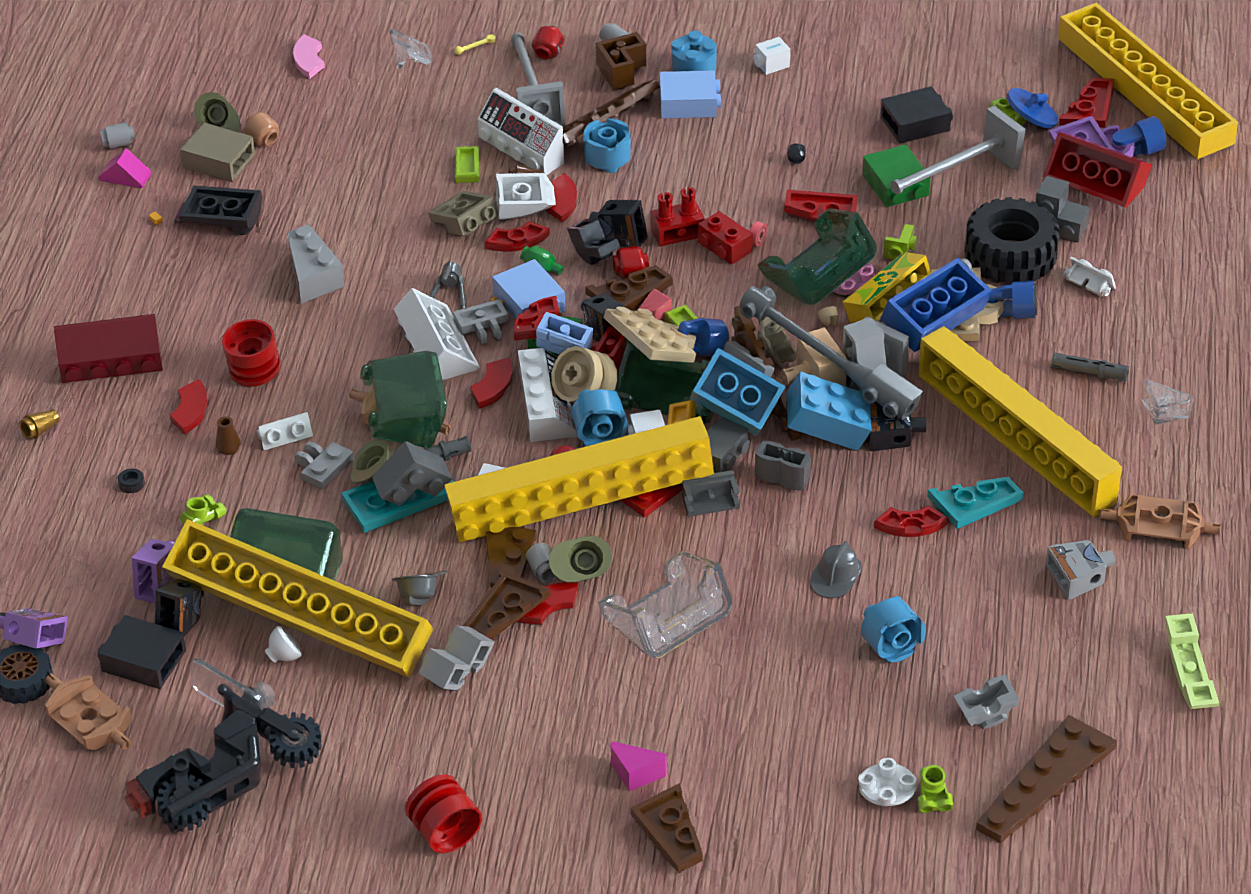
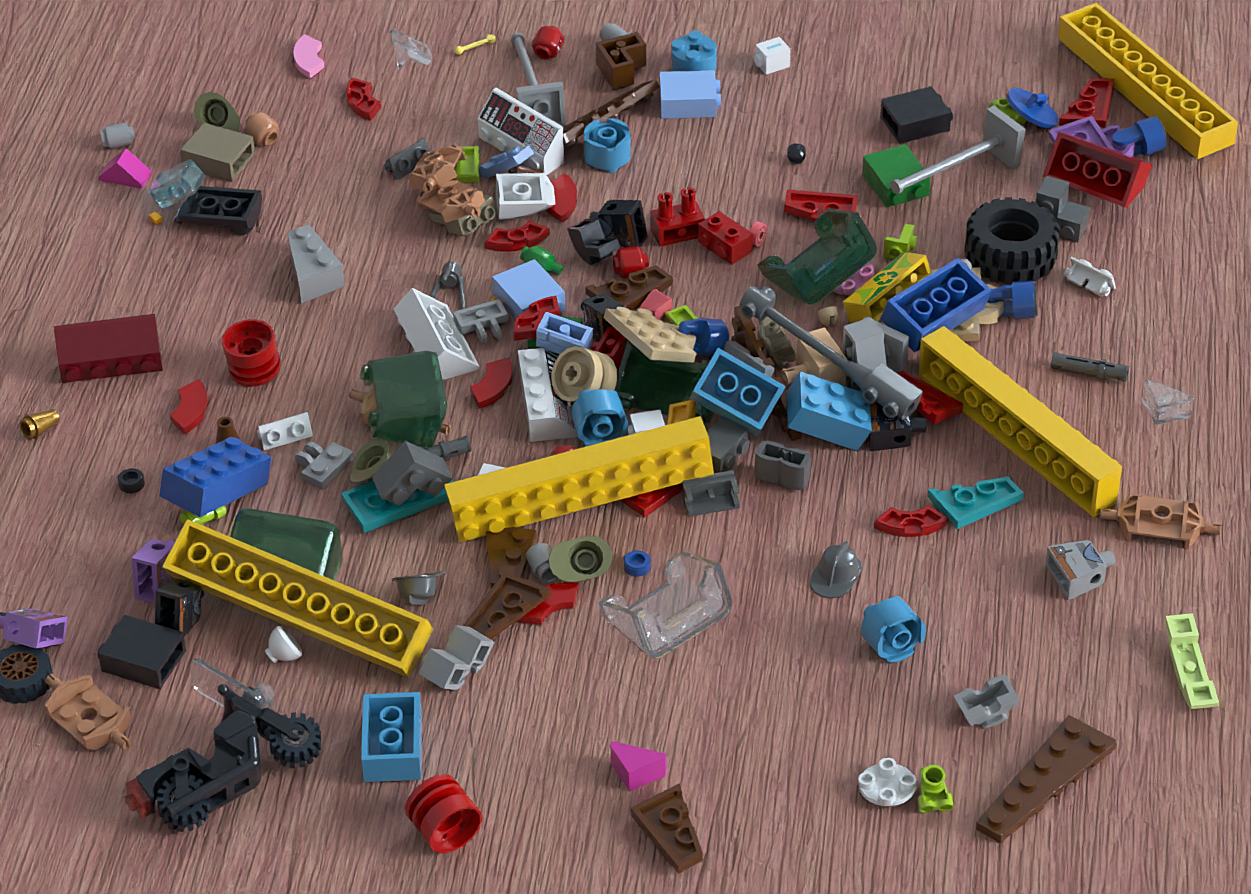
(176, 183): none -> clear light blue brick
(215, 476): none -> blue brick
(360, 99): none -> red tile
(391, 737): none -> dark azure brick
(407, 159): none -> dark grey hinge
(436, 167): none -> nougat plate
(452, 200): none -> nougat plate
(505, 161): none -> medium blue plate
(637, 563): none -> blue tile
(934, 403): none -> red wing

